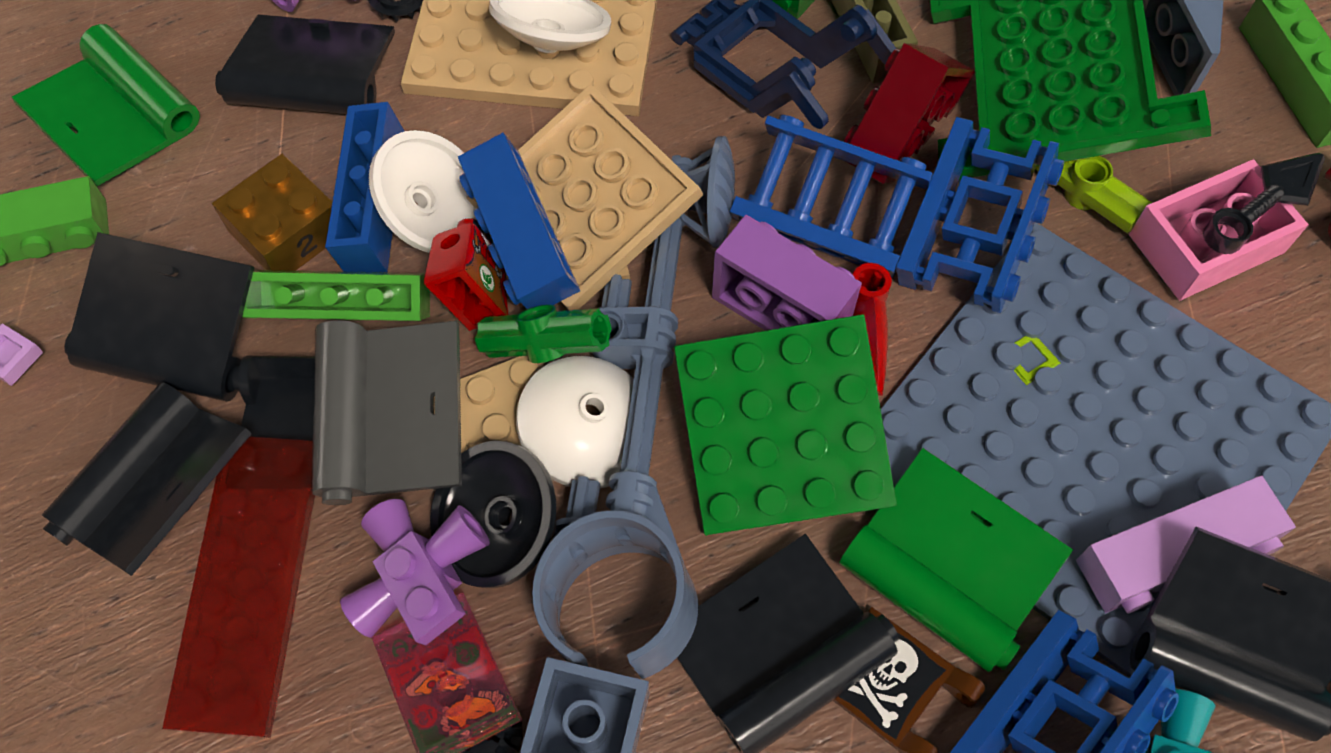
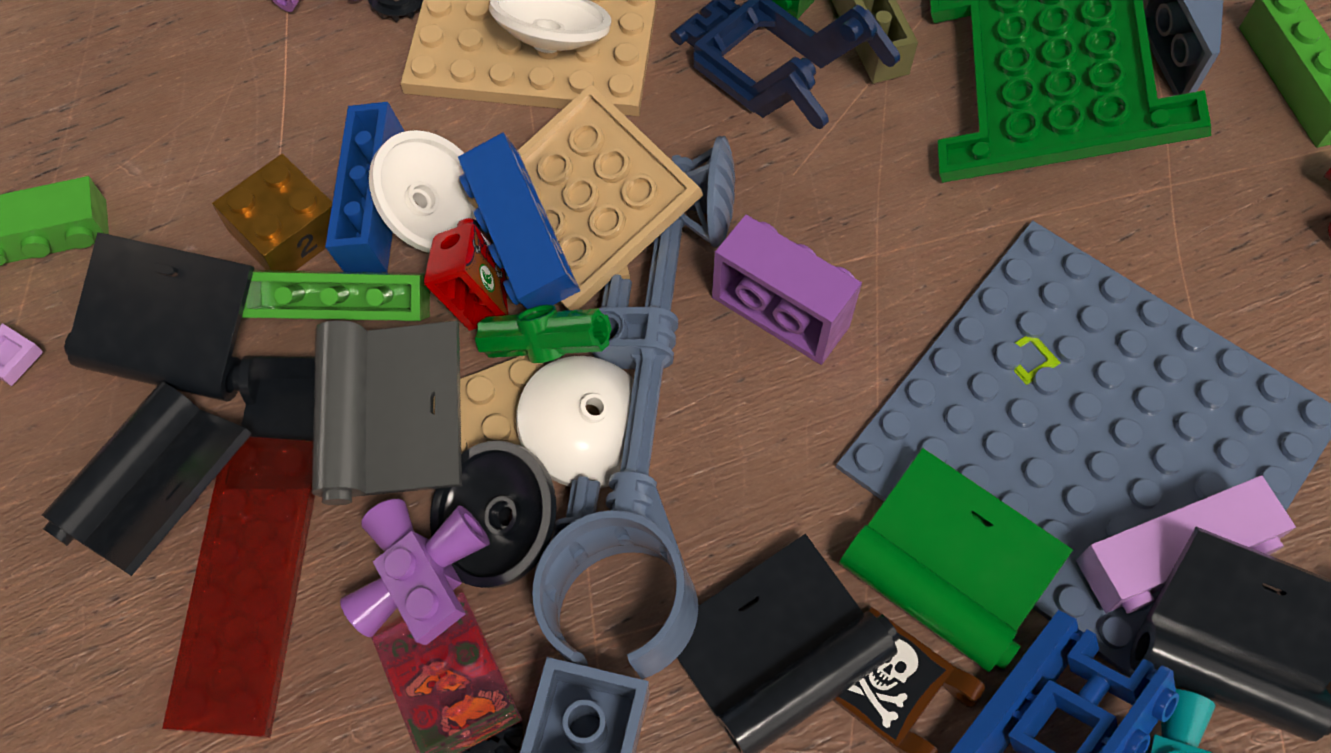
(113, 103): green door -> none
(304, 64): black door -> none
(785, 425): green plate -> none
(837, 238): blue fence -> none
(872, 303): red piece -> none
(916, 91): dark red brick -> none
(946, 206): blue fence -> none
(1091, 185): lime piece -> none
(1173, 228): bright pink brick -> none
(1283, 182): black piece -> none

